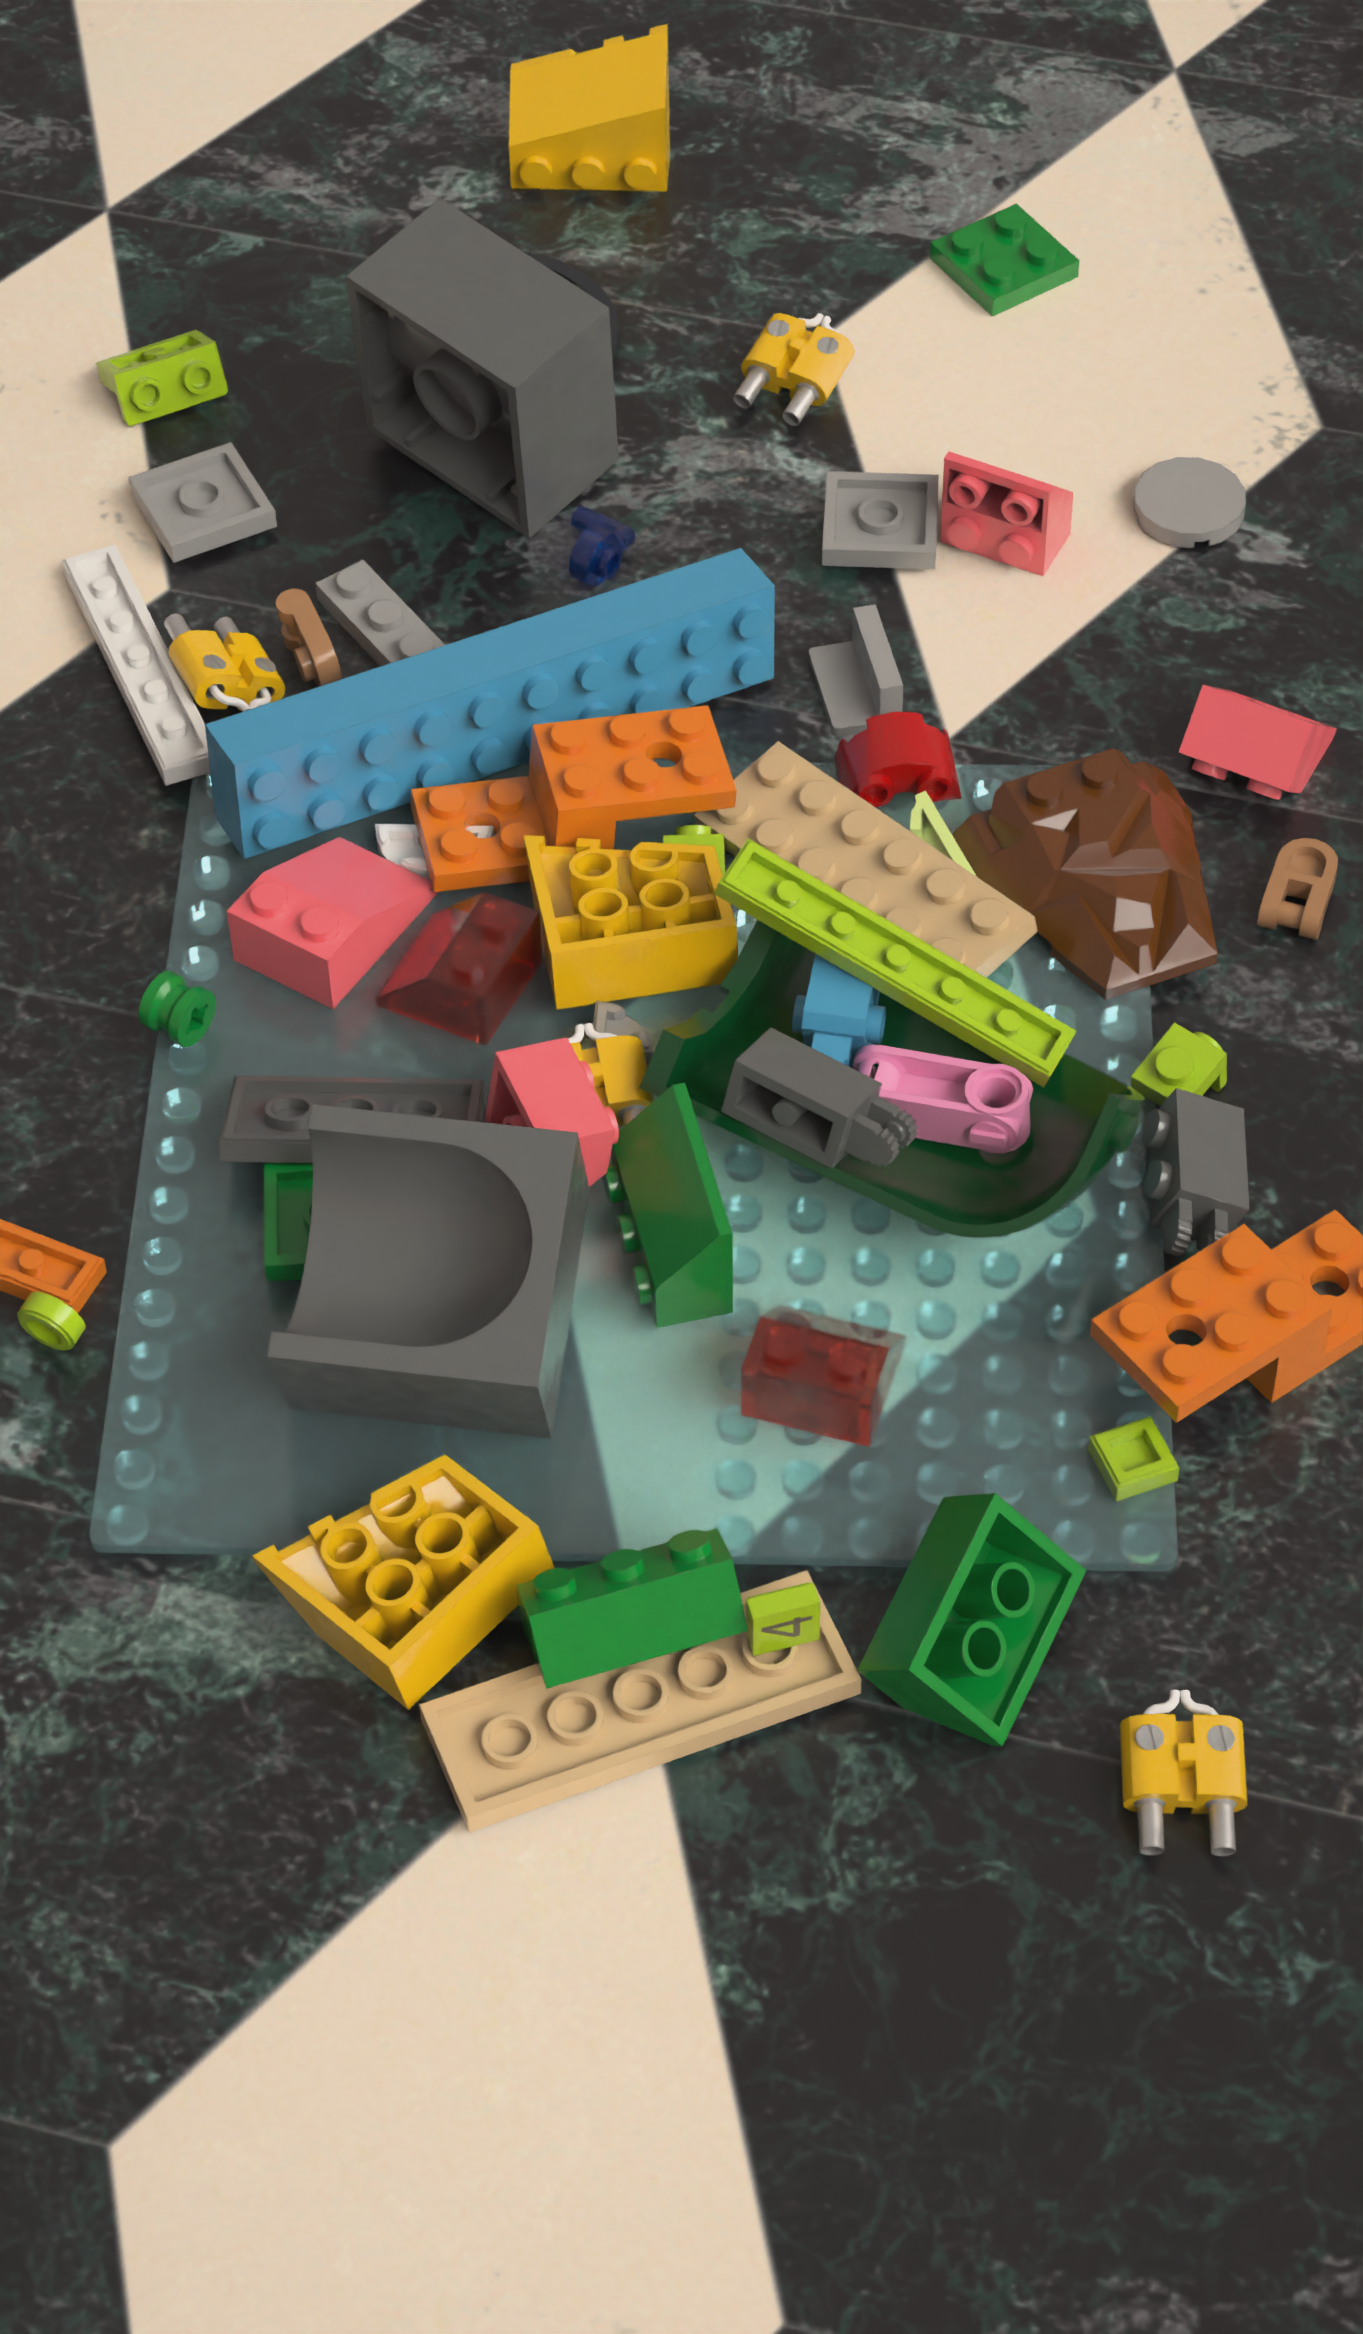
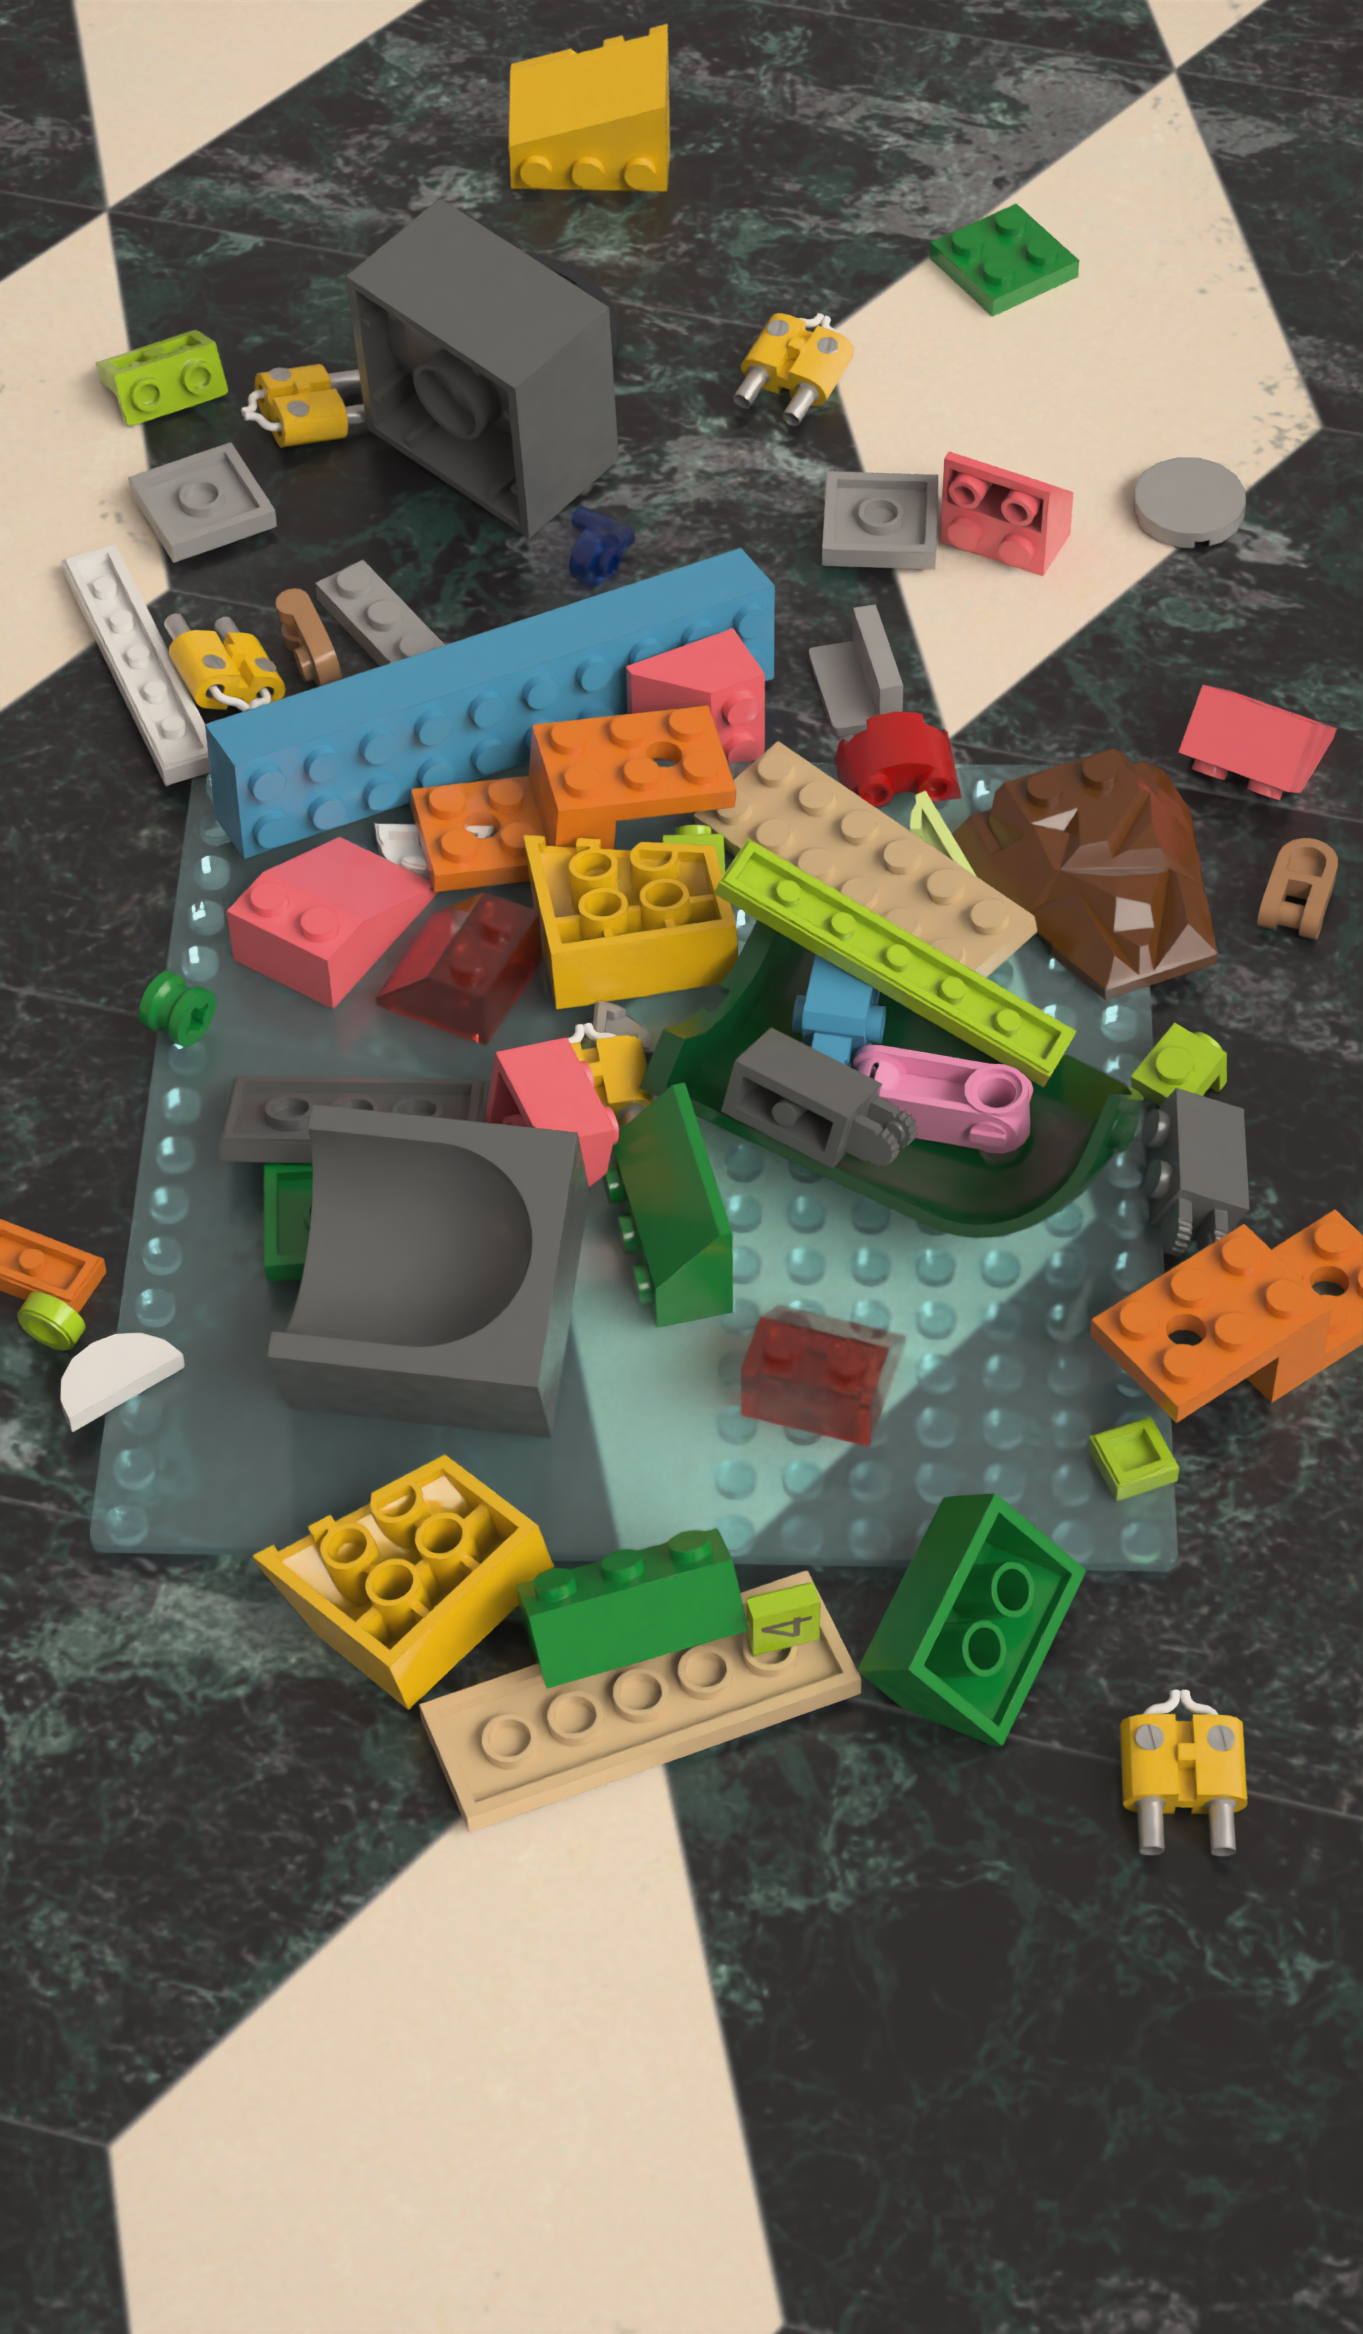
(114, 1372): none -> white tile
(304, 404): none -> yellow piece
(709, 673): none -> coral slope

